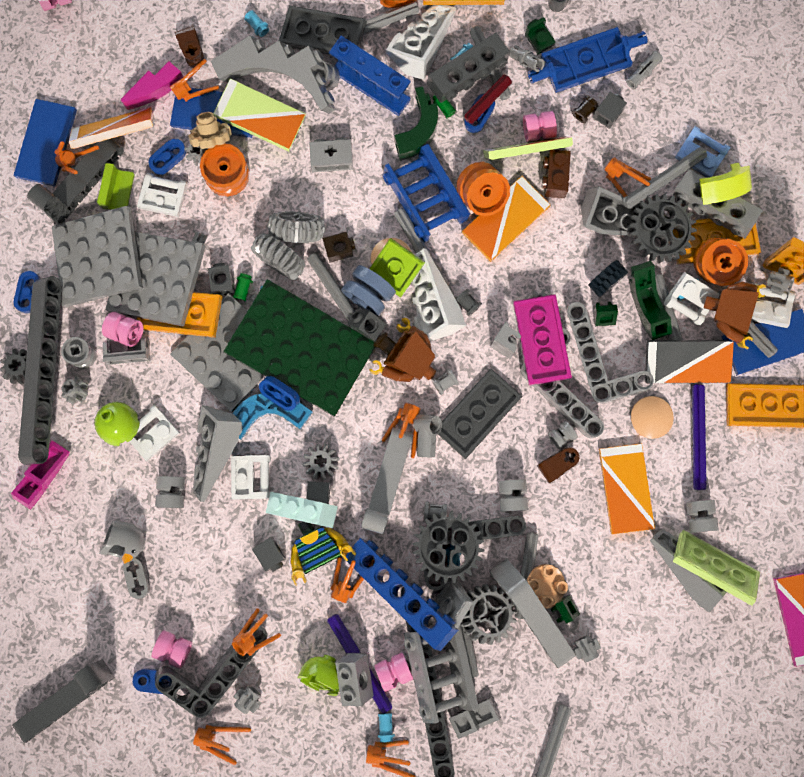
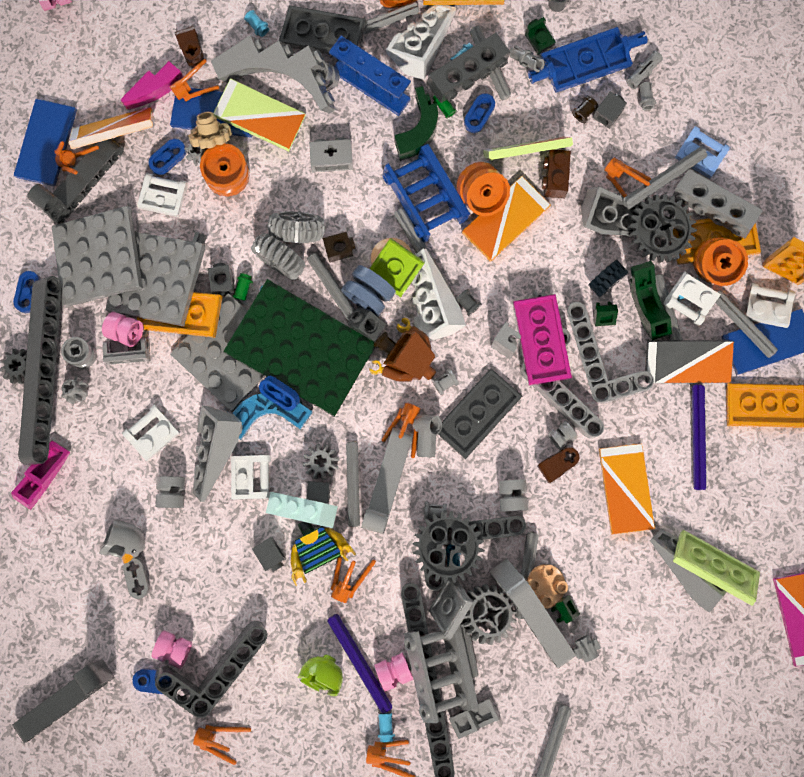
(115, 188): lime panel -> none
(116, 423): lime cylinder -> none
(244, 641): orange plant -> none
(247, 699): light grey gear -> none
(353, 484): none -> light grey axle
(354, 679): light grey brick -> none
(444, 628): blue brick -> none
(487, 99): dark red axle -> none
(539, 126): bright pink wheel -> none
(647, 101): none -> light grey pin
(652, 417): light nougat dish -> none
(702, 524): light grey wheel -> none
(727, 185): neon yellow arch -> none
(735, 310): dark orange torso -> none
(780, 281): light grey gear -> none

